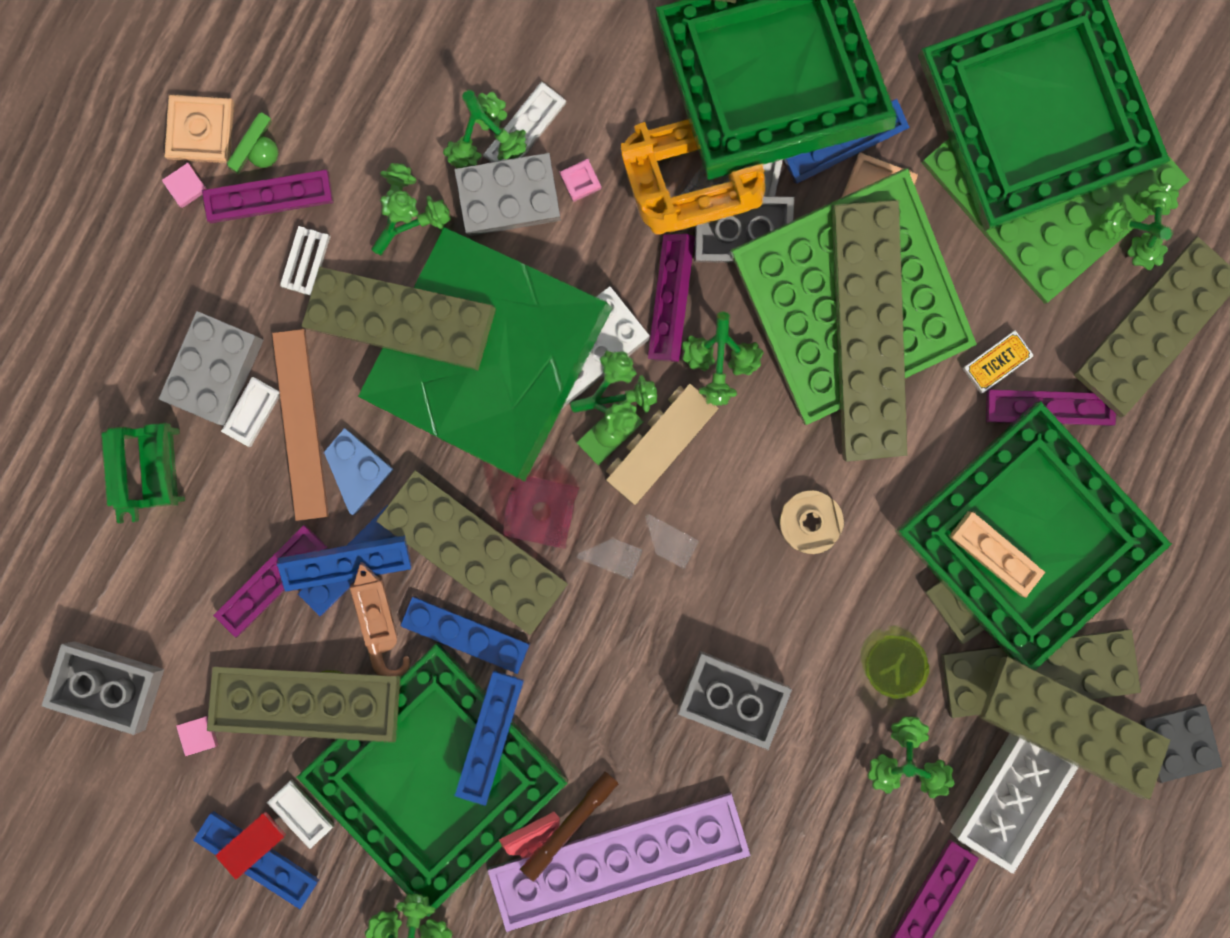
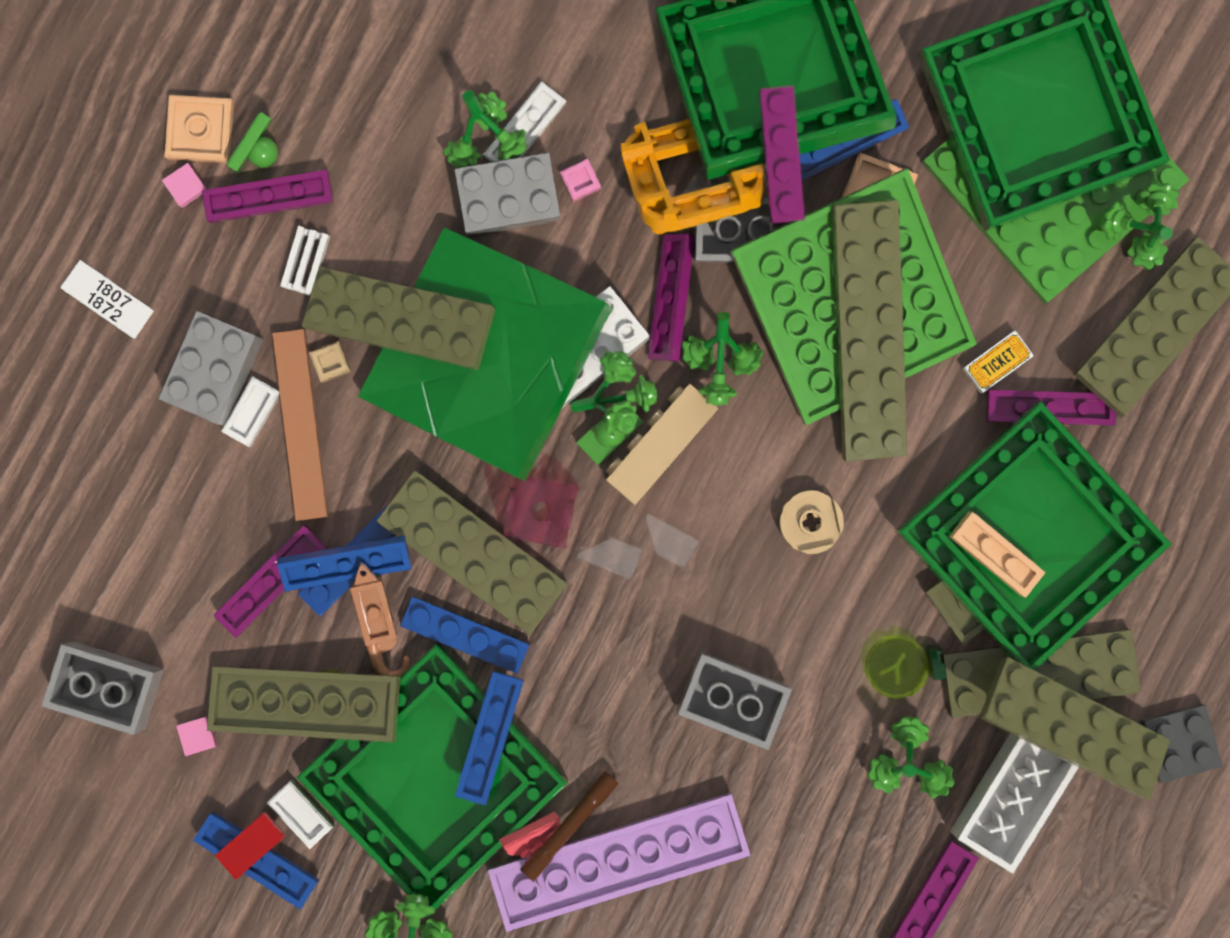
(107, 299): none -> white sticker
(156, 466): green animal -> none
(330, 361): none -> tan tile
(355, 469): medium blue wing -> none
(402, 207): bright green plant -> none
(781, 154): none -> magenta plate
(937, 670): none -> dark green tile

